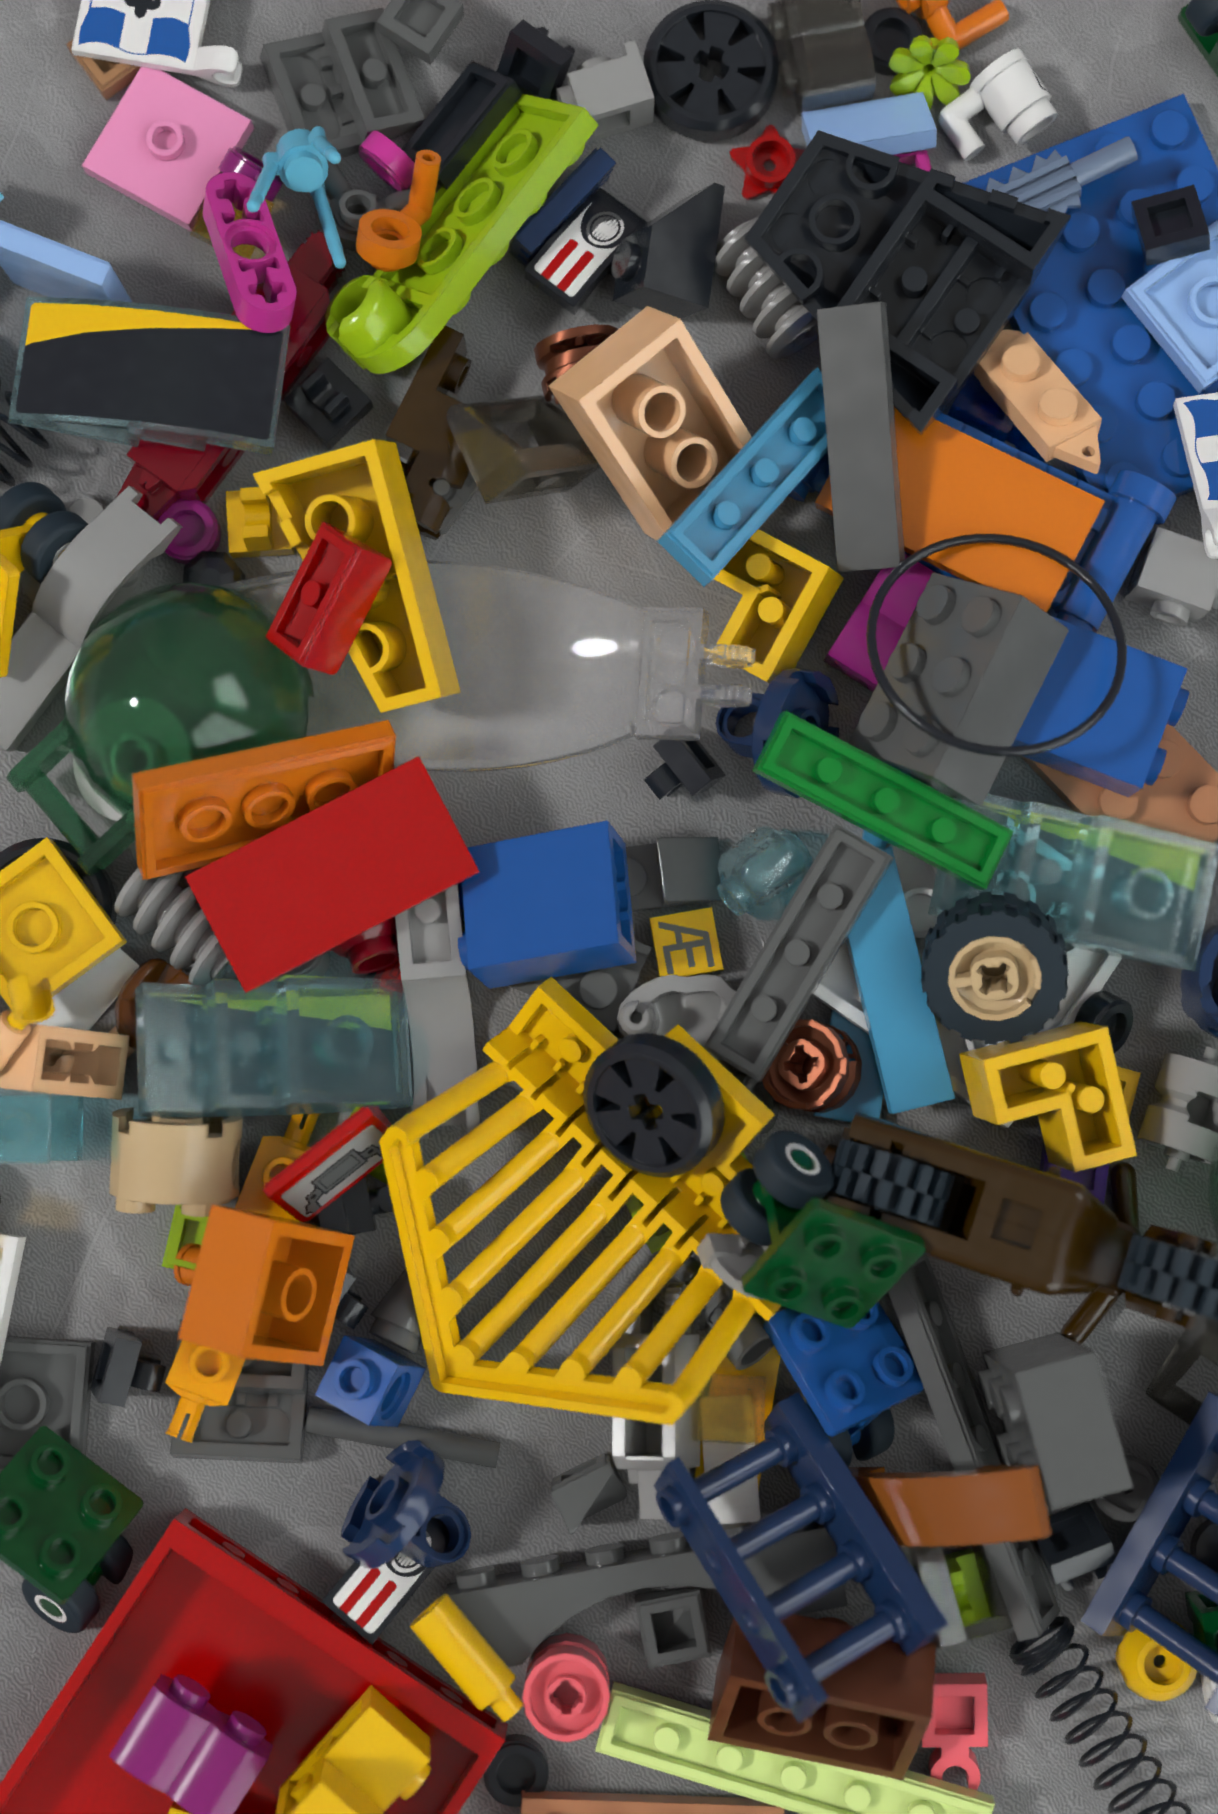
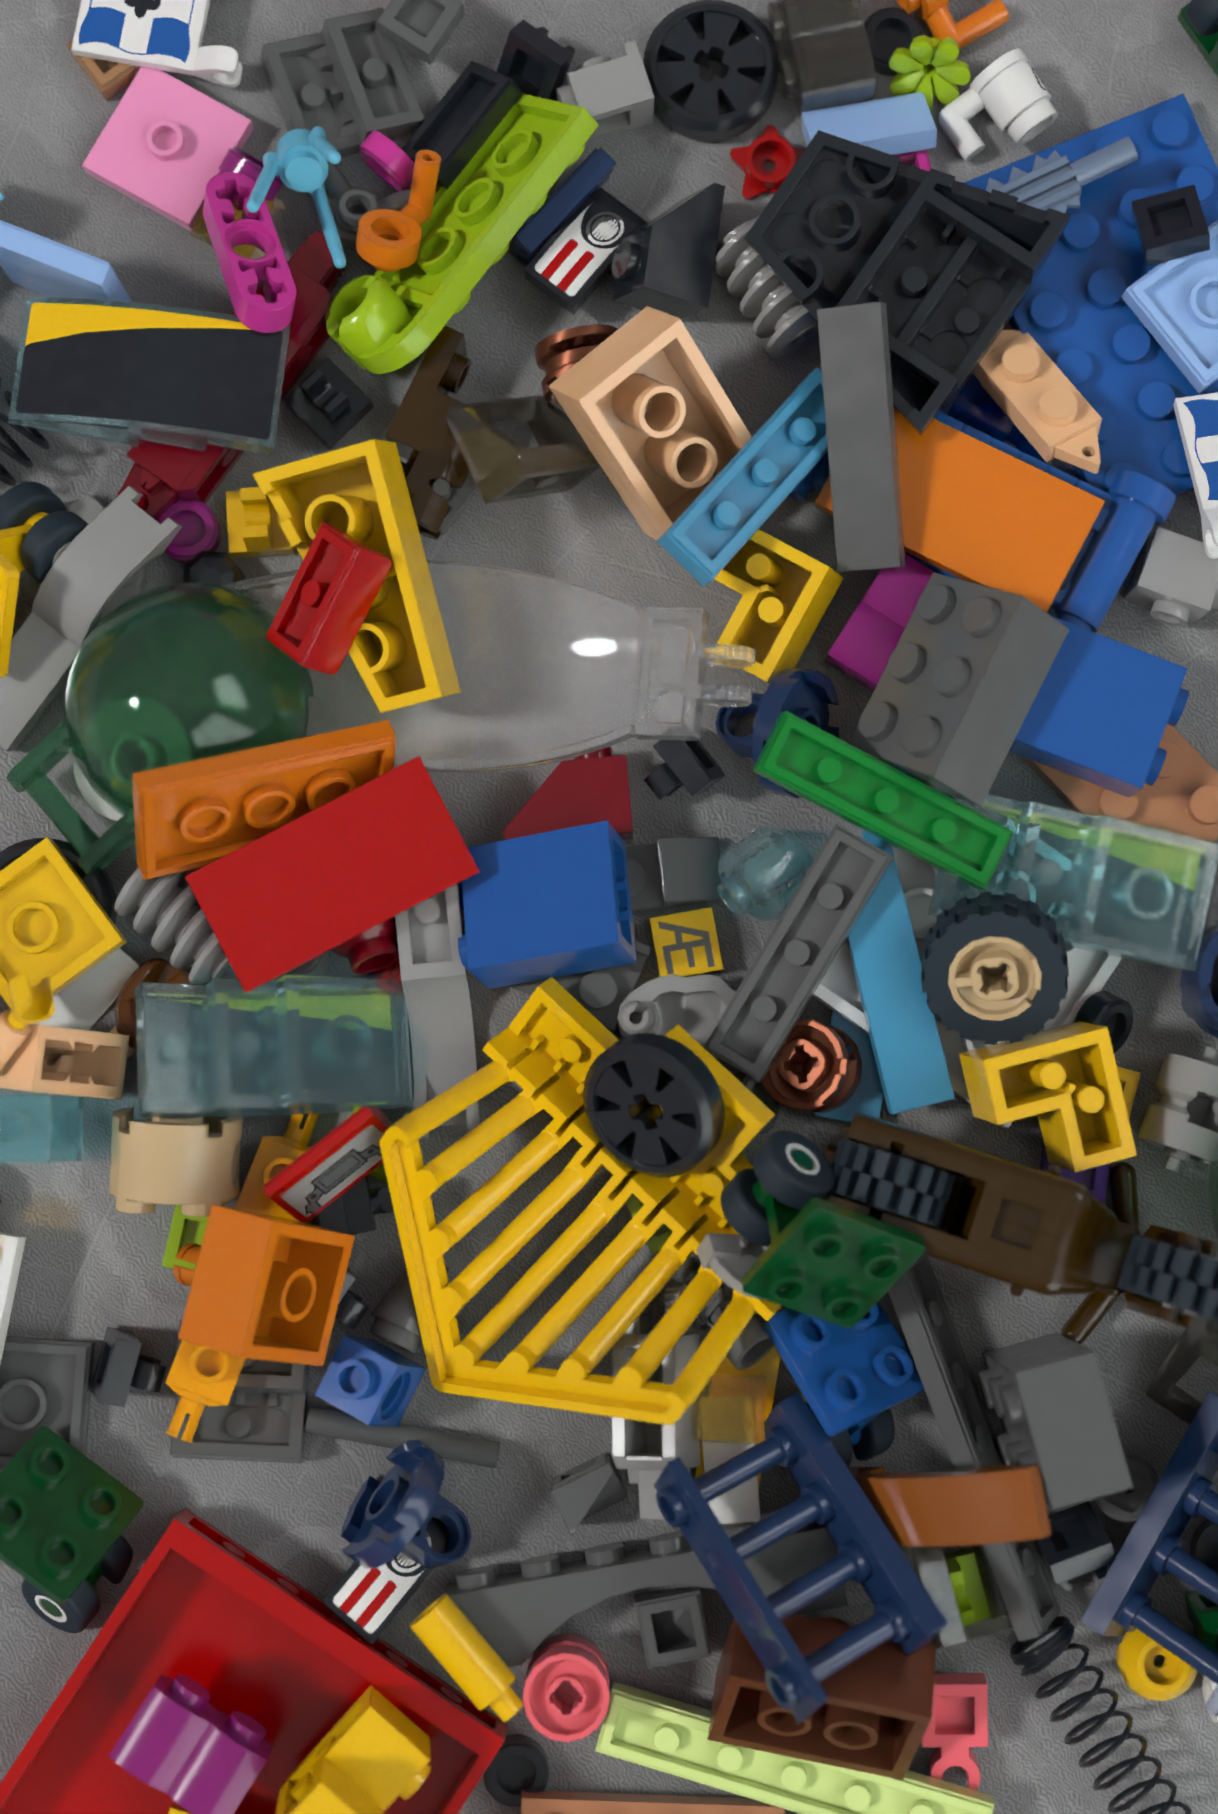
(579, 794): none -> dark red slope
(1006, 751): black piece -> none

